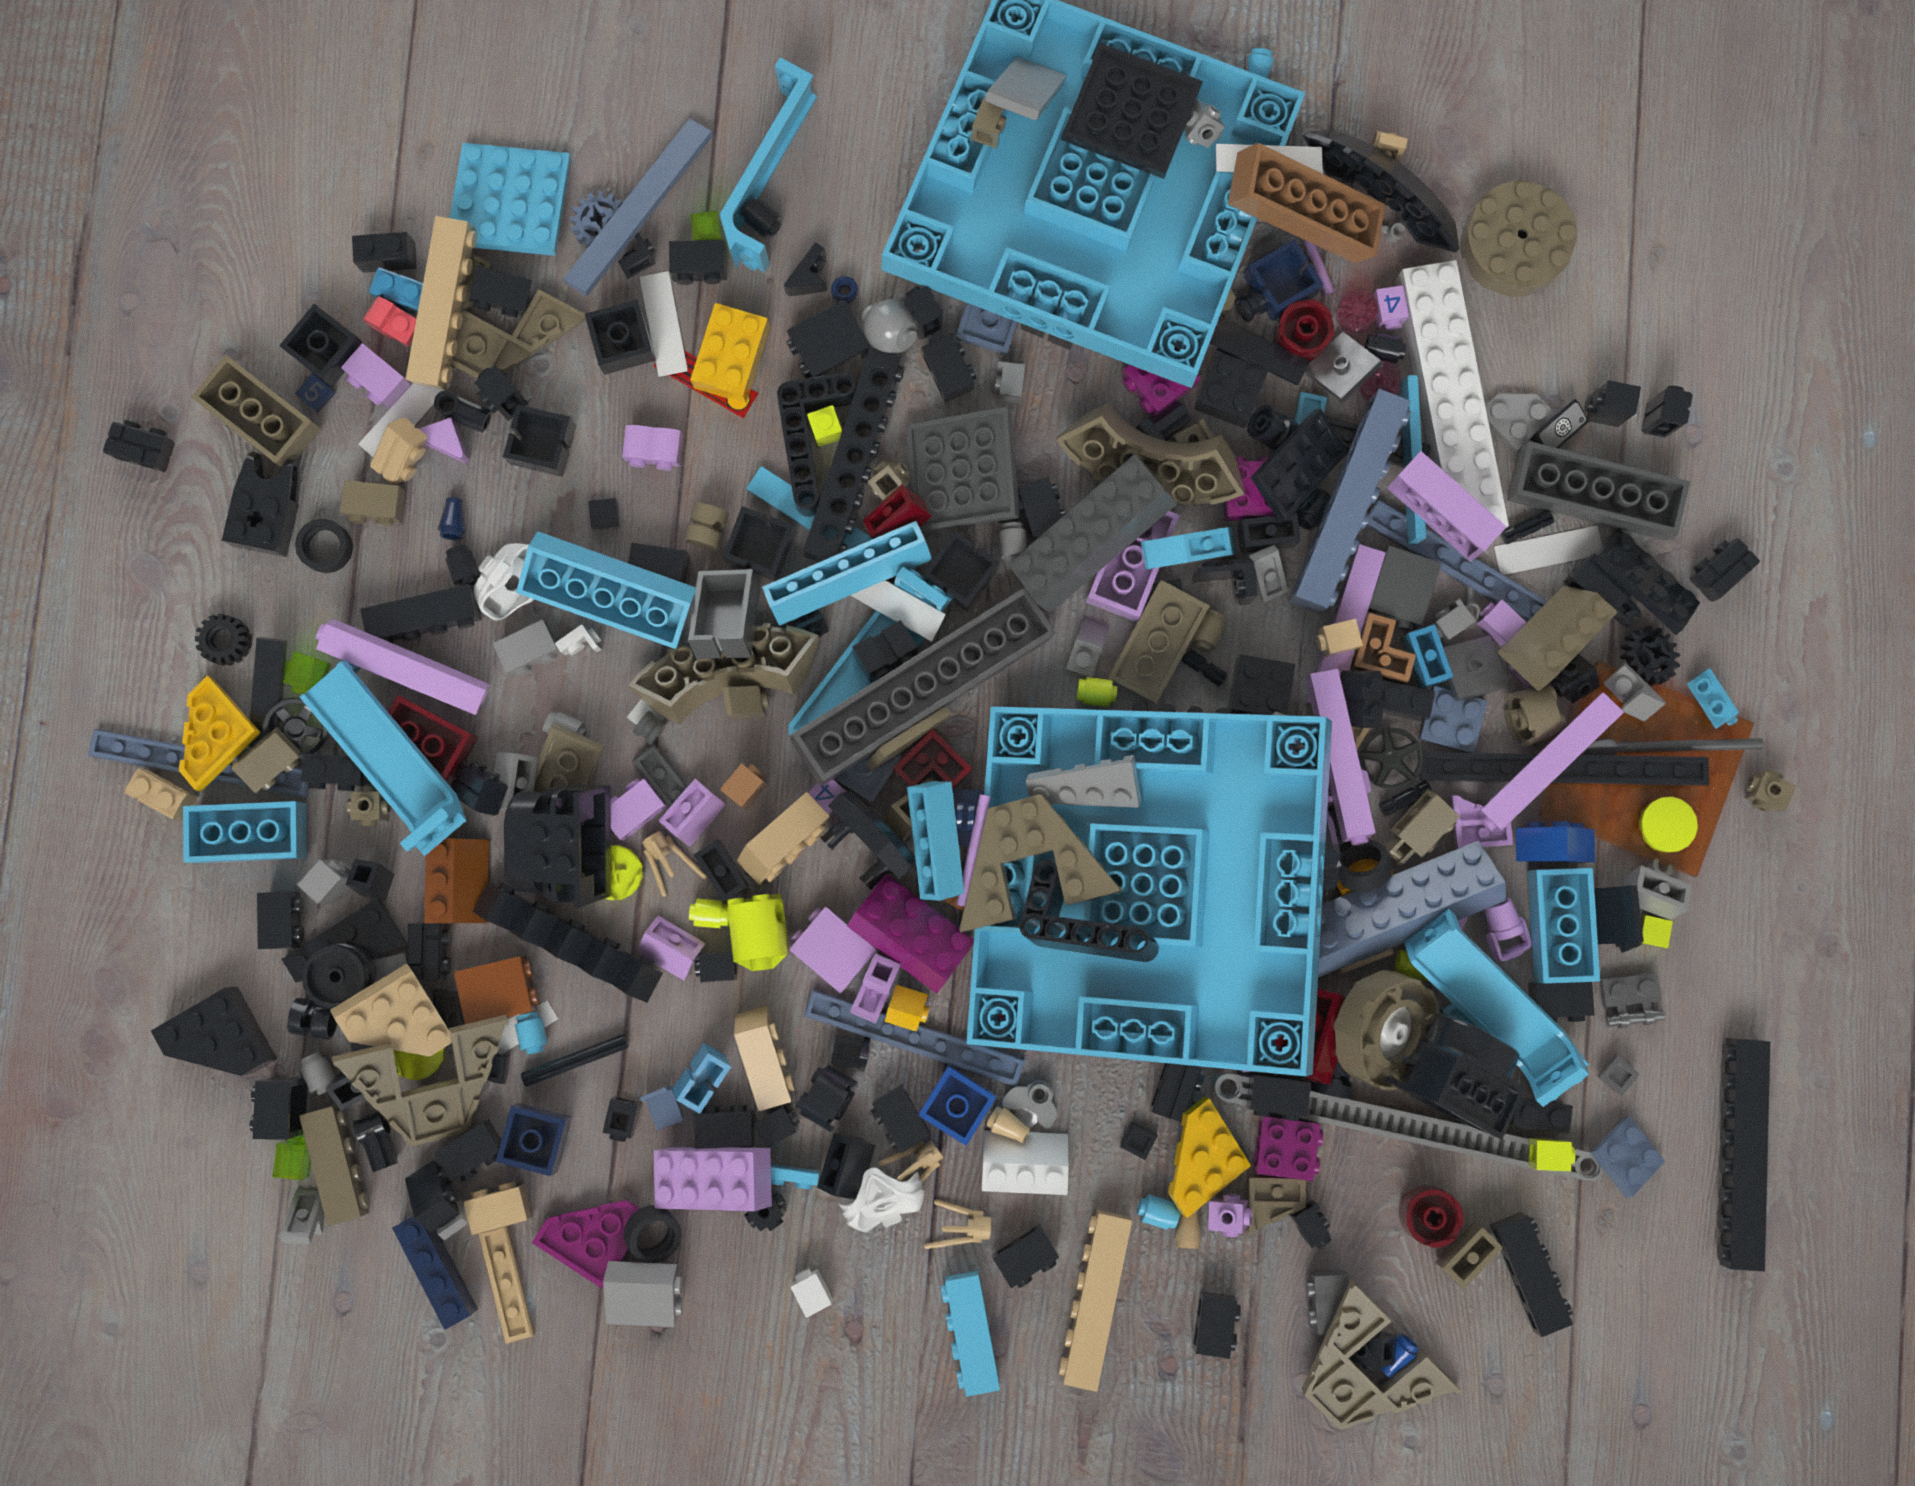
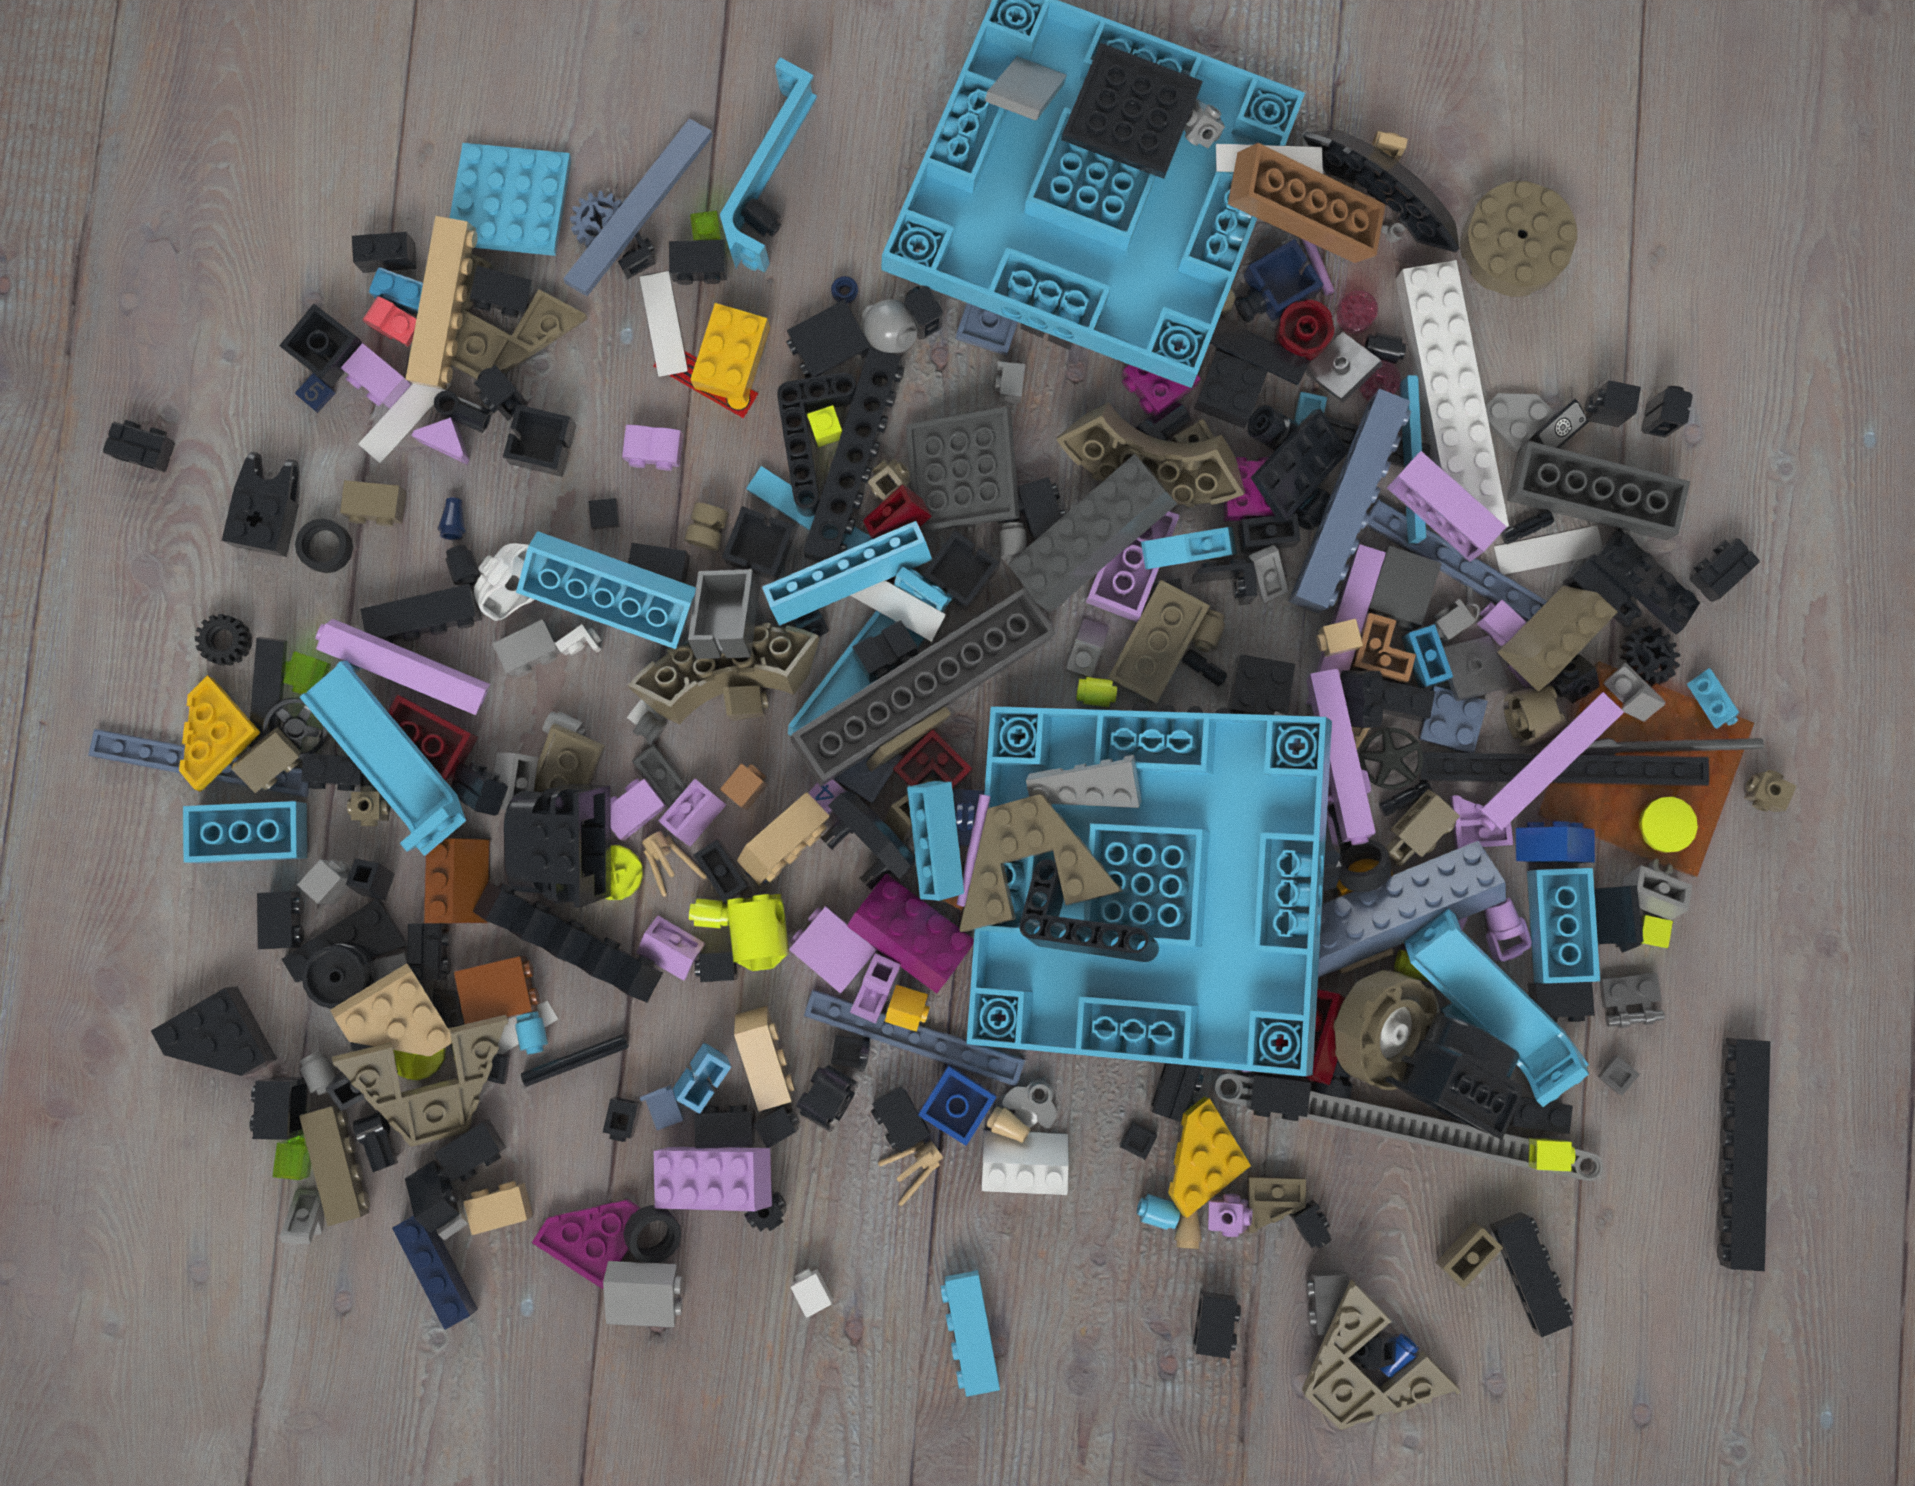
(159, 793): tan brick -> none
(255, 412): dark tan brick -> none
(309, 1017): black wheel -> none
(399, 451): tan brick -> none
(506, 1284): tan tile -> none
(534, 1139): dark blue brick -> none
(620, 337): black brick -> none
(802, 1177): medium azure plate -> none
(803, 279): black slope -> none
(845, 1168): black brick -> none
(883, 1200): white piece -> none
(948, 367): black brick -> none
(977, 1228): tan plant -> none
(988, 124): dark tan brick -> none
(1025, 1257): black brick -> none
(1096, 1300): tan brick -> none
(1260, 62): medium azure cone -> none
(1287, 1148): magenta brick -> none
(1391, 308): lavender brick -> none
(1443, 1226): dark red brick -> none
(1627, 1157): sand blue plate -> none

